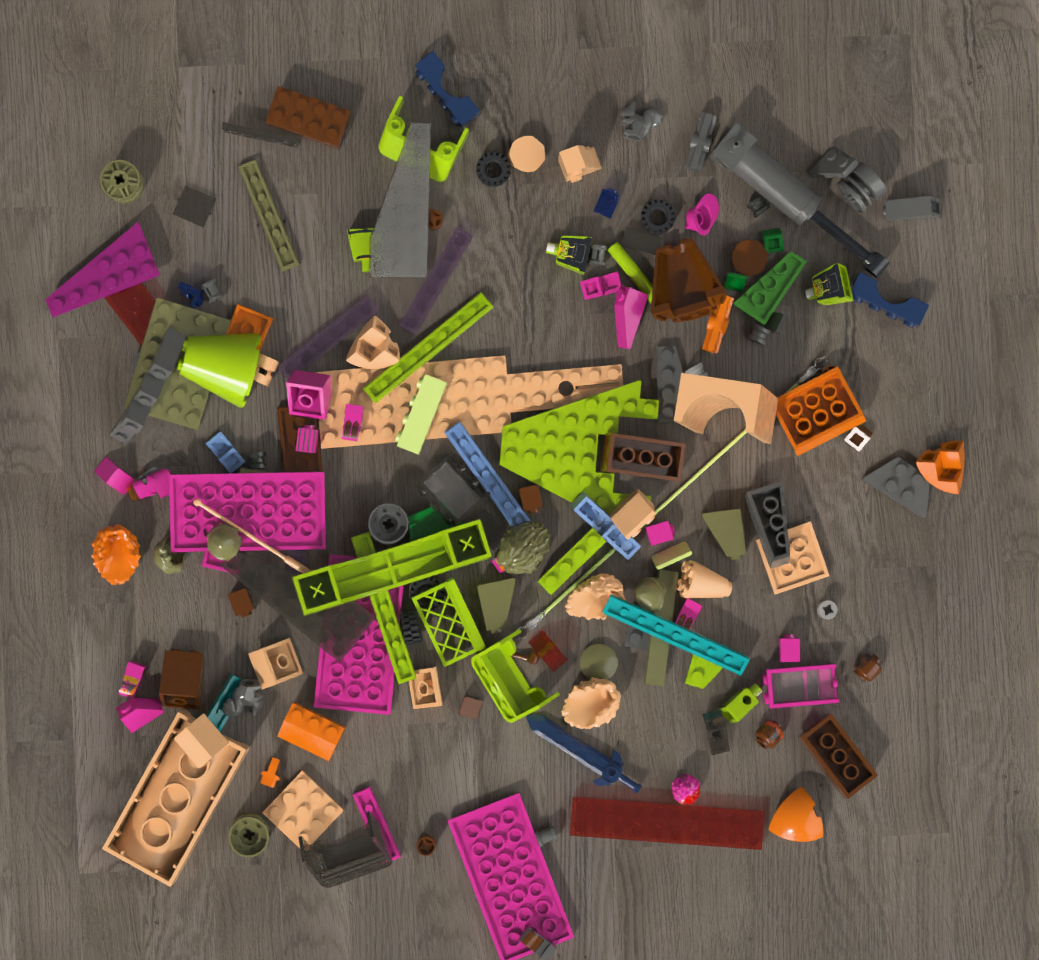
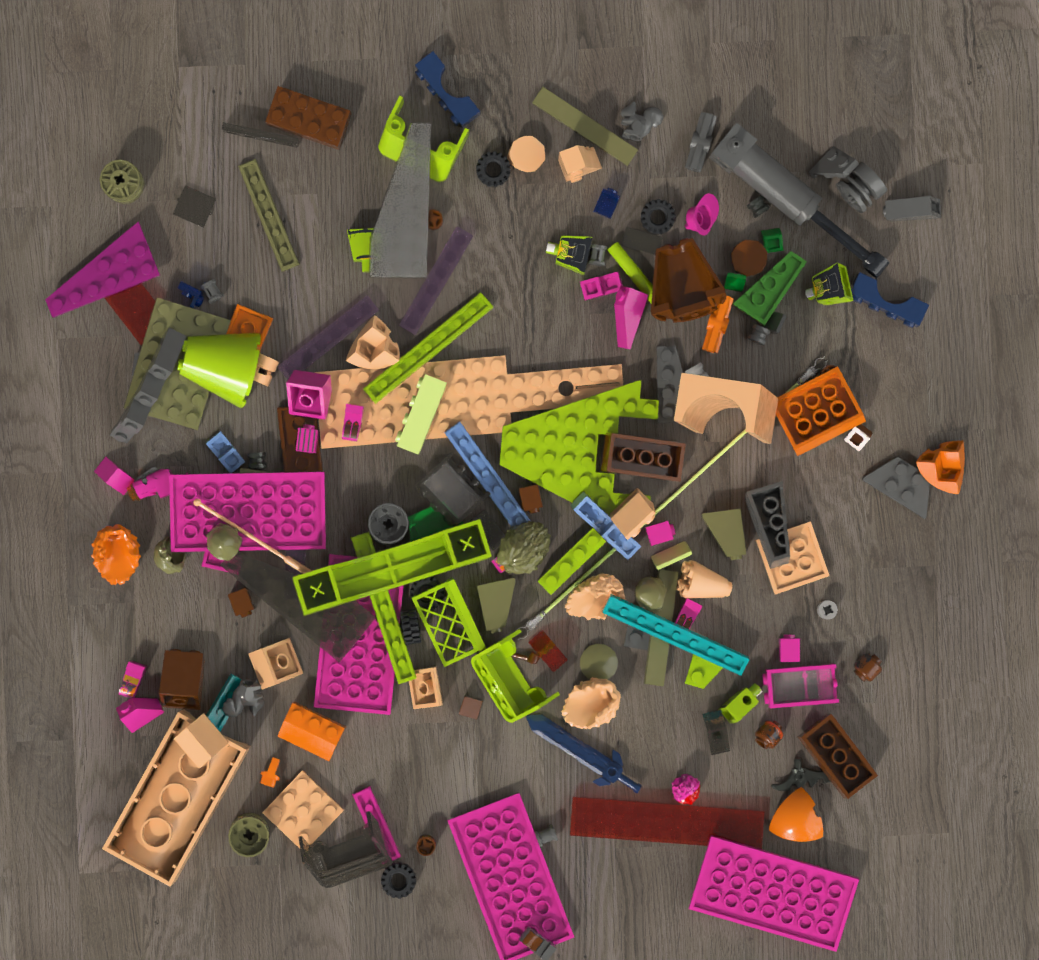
(394, 891): none -> black tyre
(585, 126): none -> olive tile
(773, 893): none -> dark pink plate
(800, 776): none -> pearl dark grey piece

